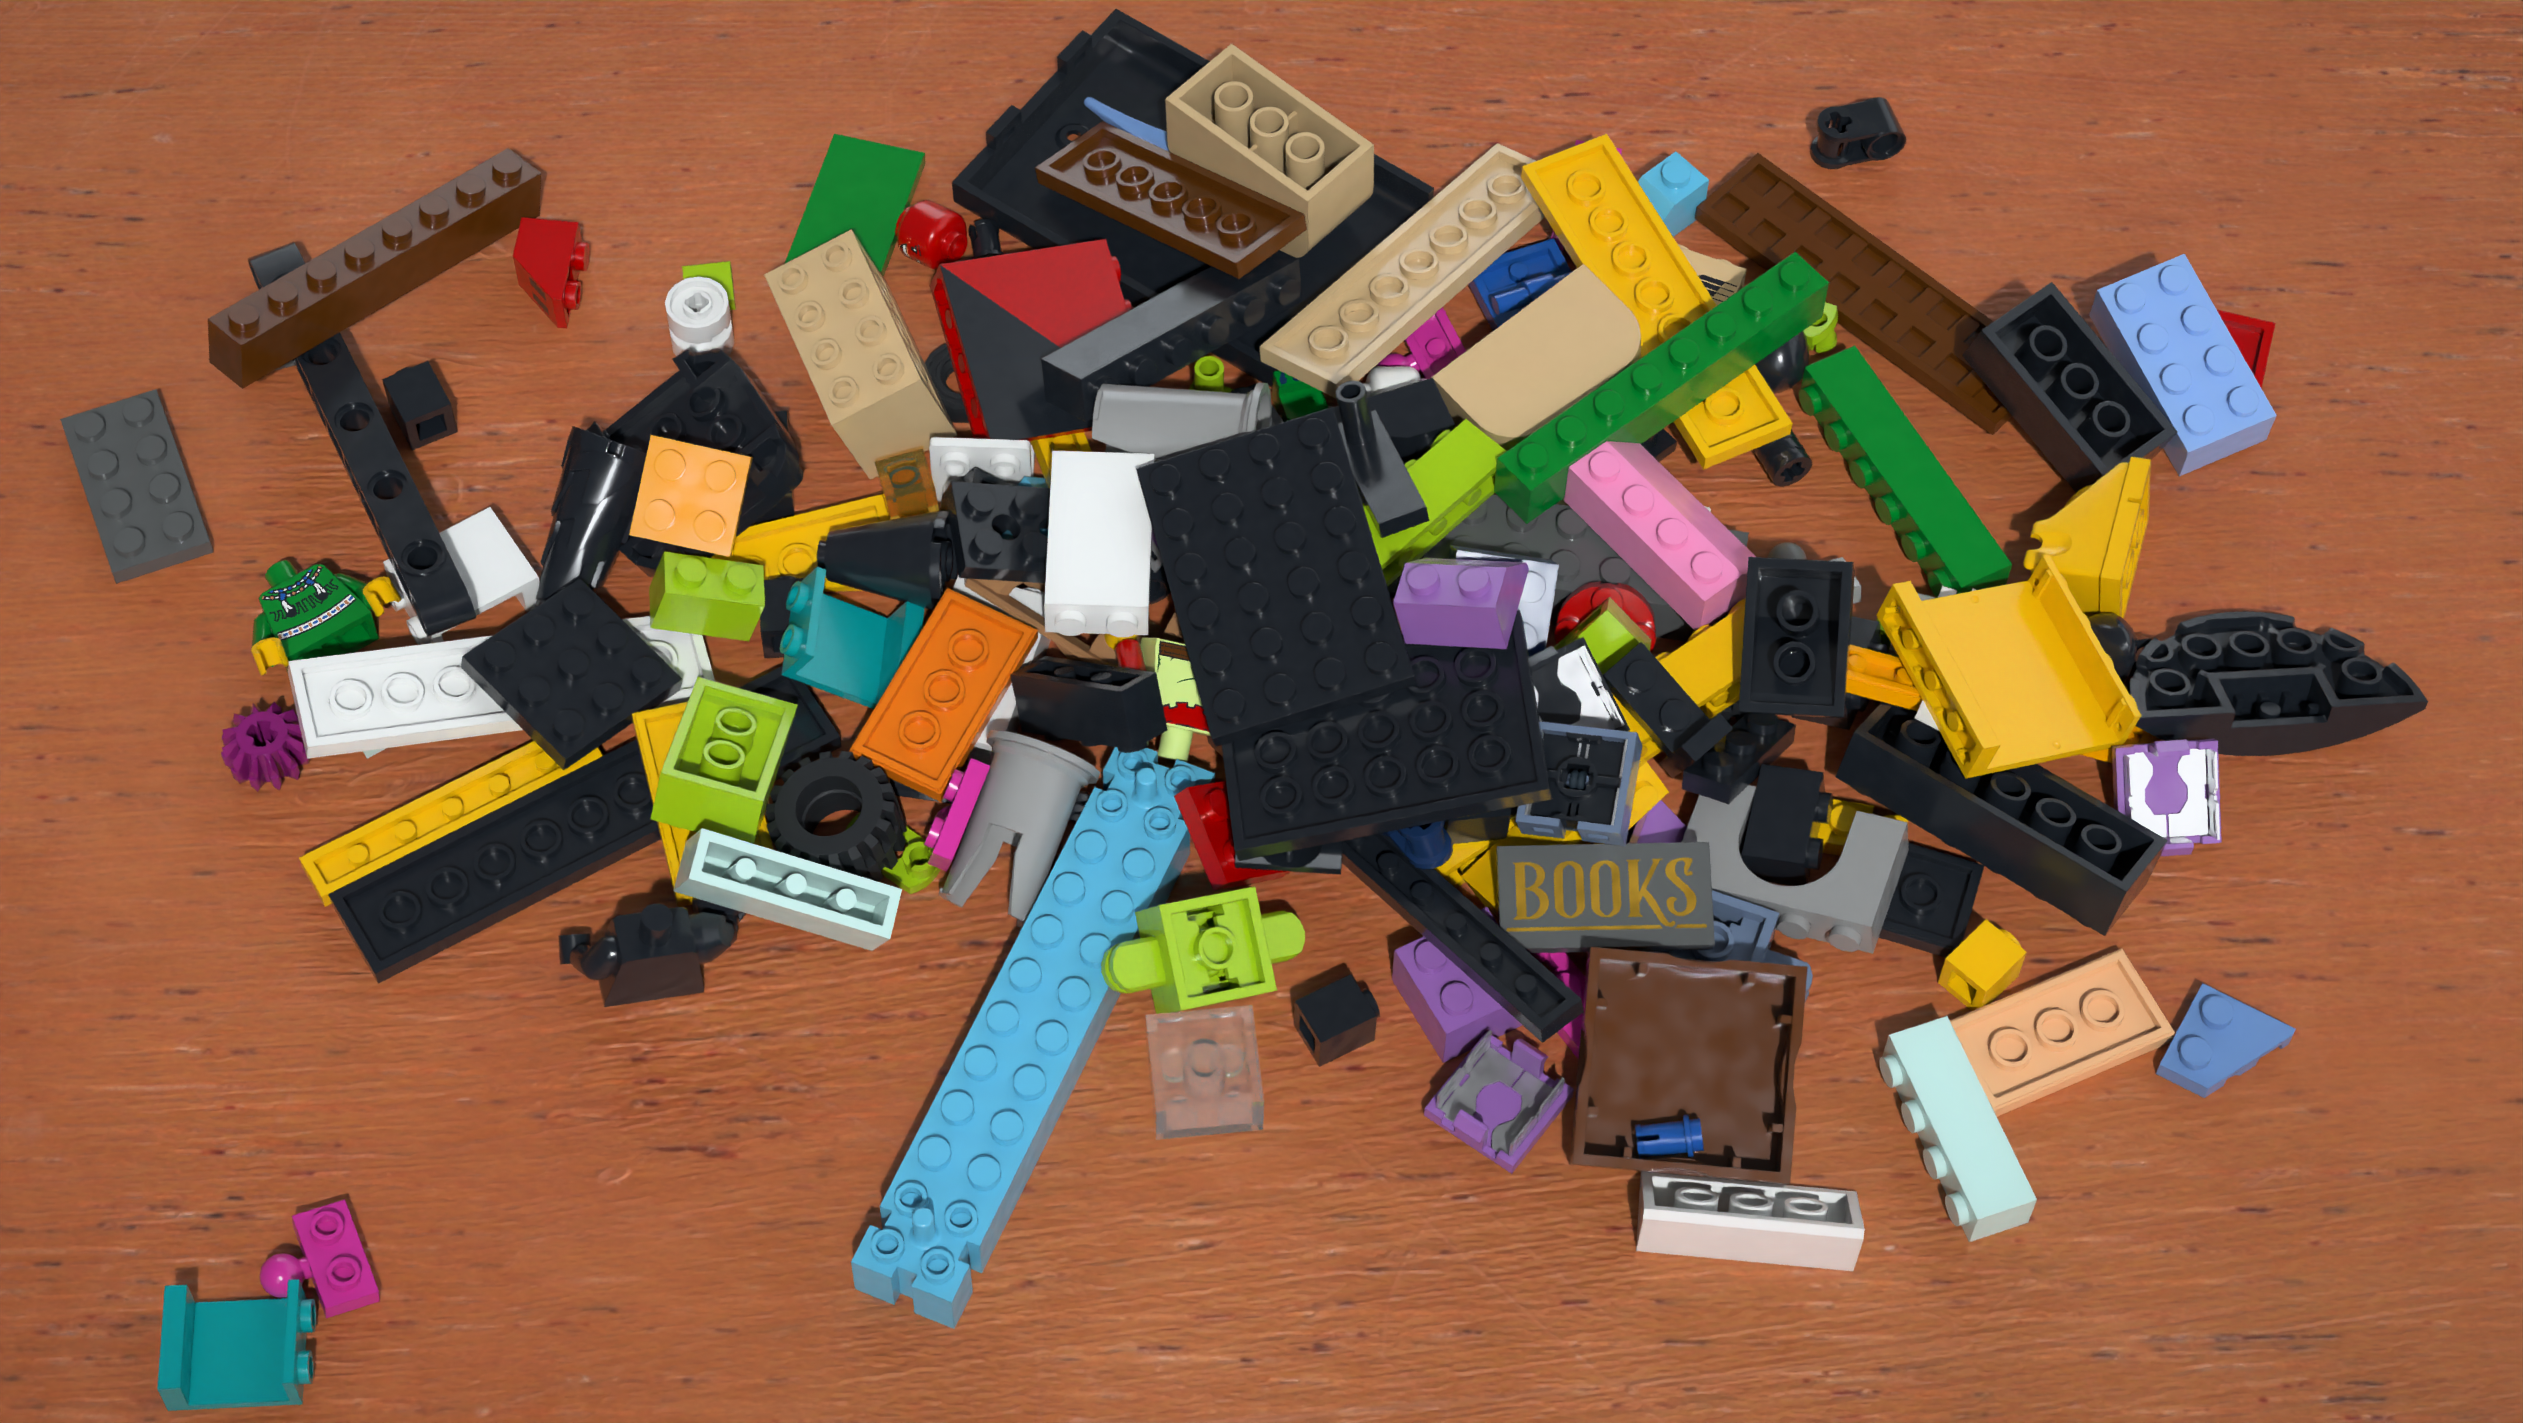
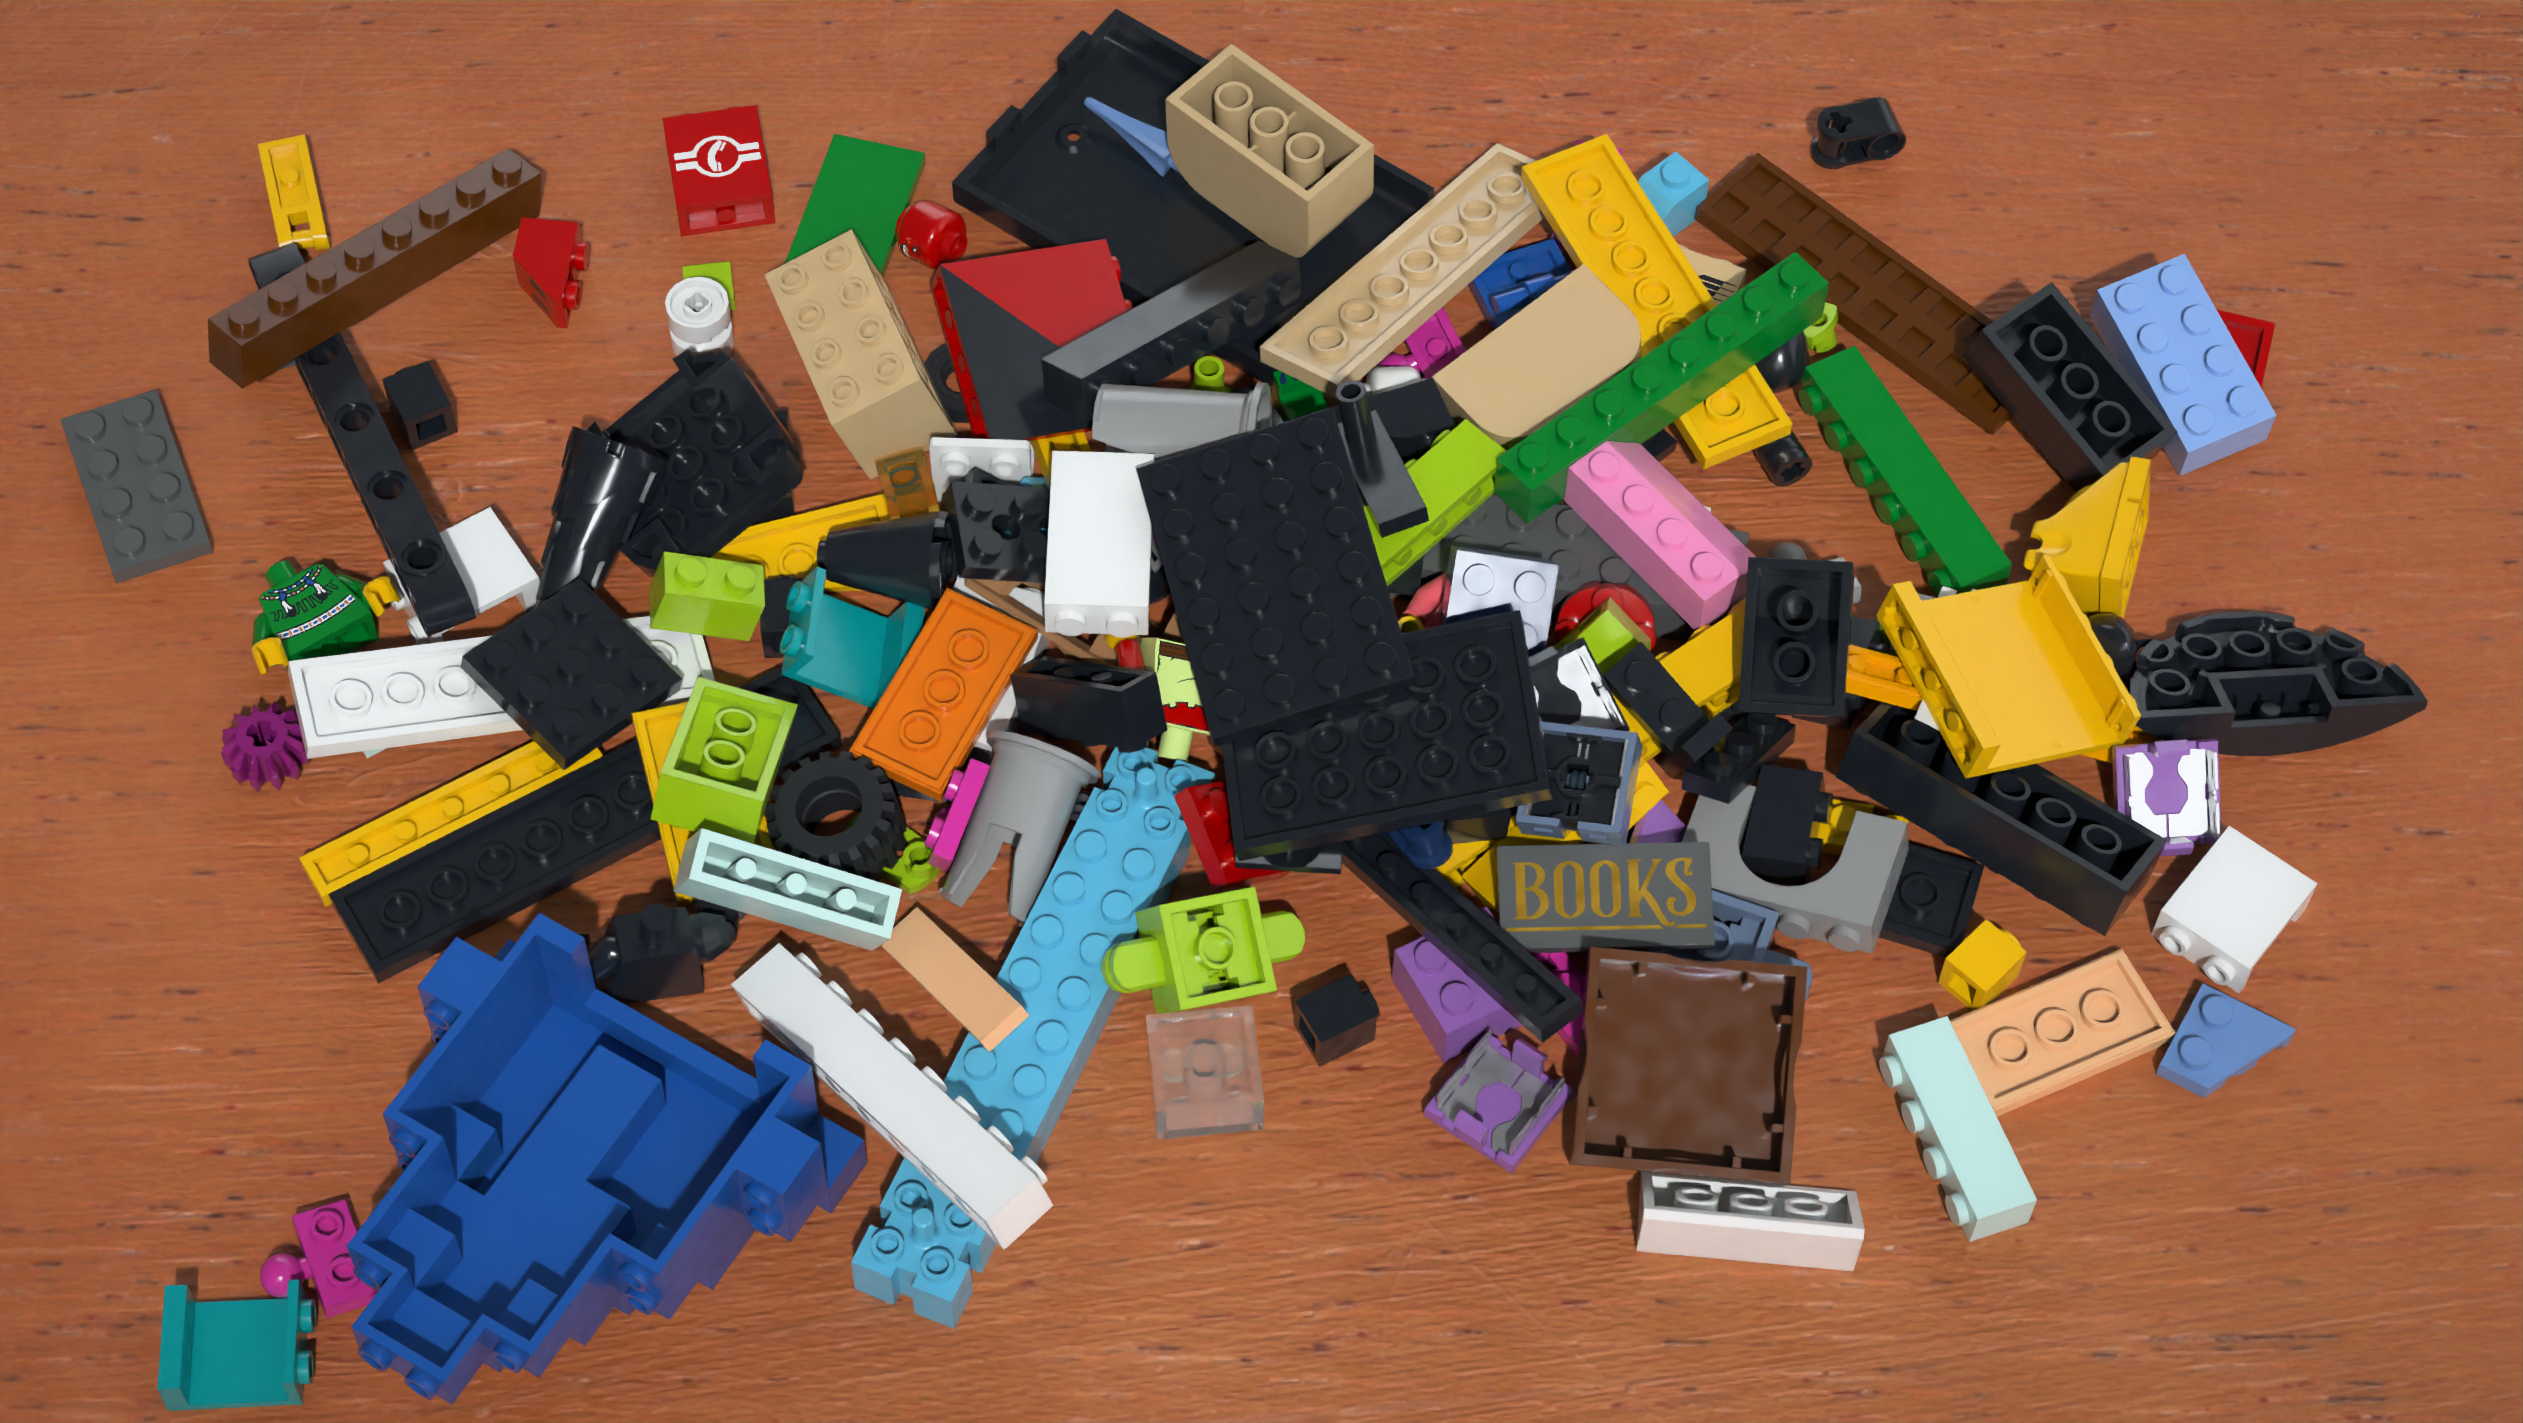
(293, 192): none -> yellow plate
(571, 1167): none -> blue panel
(690, 496): light orange plate -> none
(719, 170): none -> red panel
(894, 1096): none -> white brick
(954, 979): none -> light nougat tile
(987, 240): black pin -> none
(1171, 199): reddish brown plate -> none
(1459, 601): medium lavender slope -> none
(1669, 1138): blue pin -> none
(2232, 908): none -> white panel

